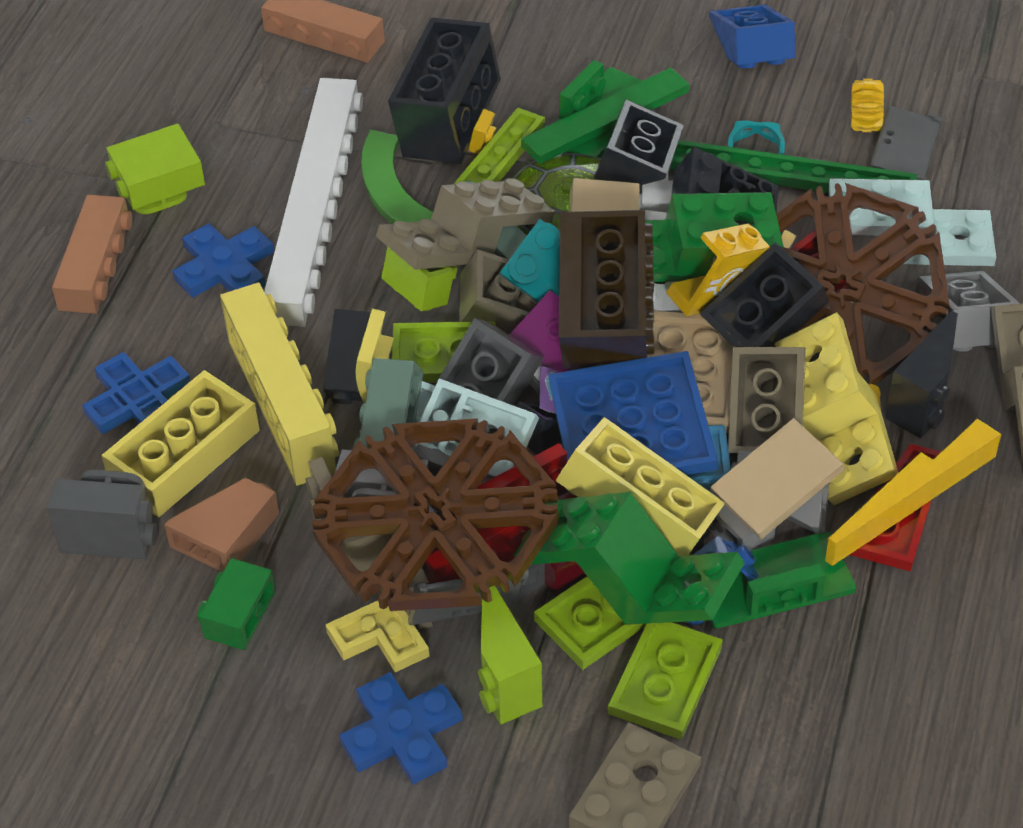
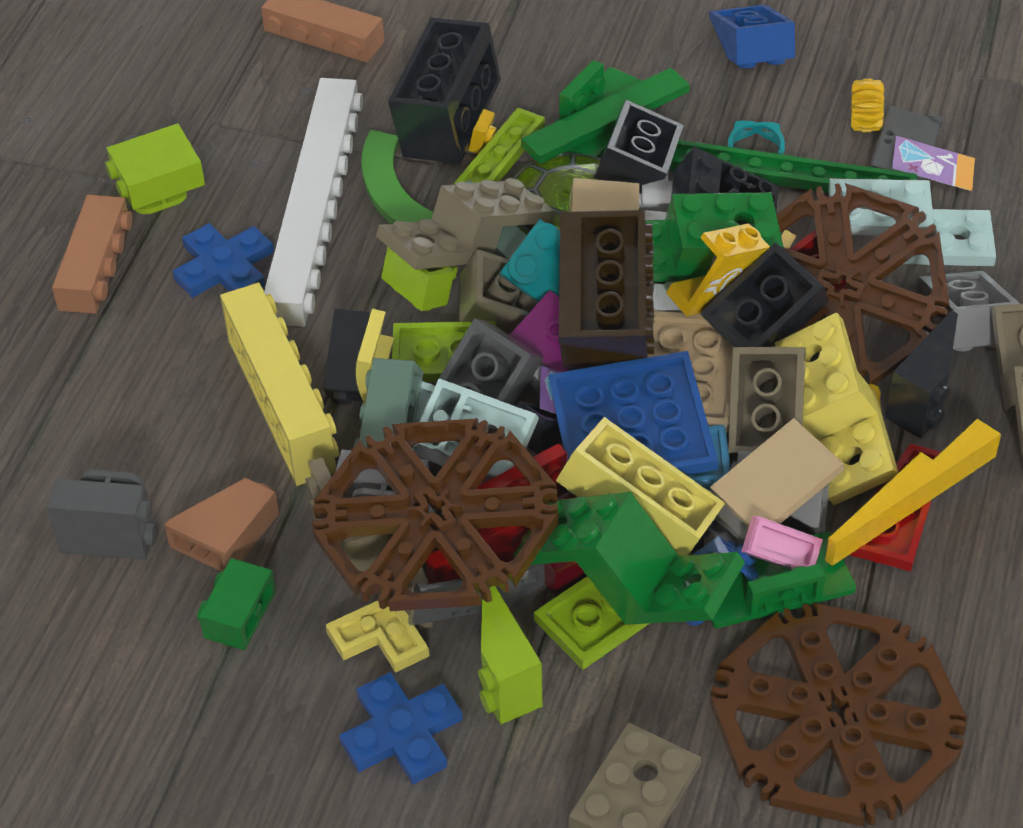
(132, 391): blue plate -> none
(185, 439): light yellow brick -> none
(665, 678): lime plate -> none
(780, 544): none -> bright pink tile
(818, 729): none -> reddish brown plate
(933, 163): none -> sticker

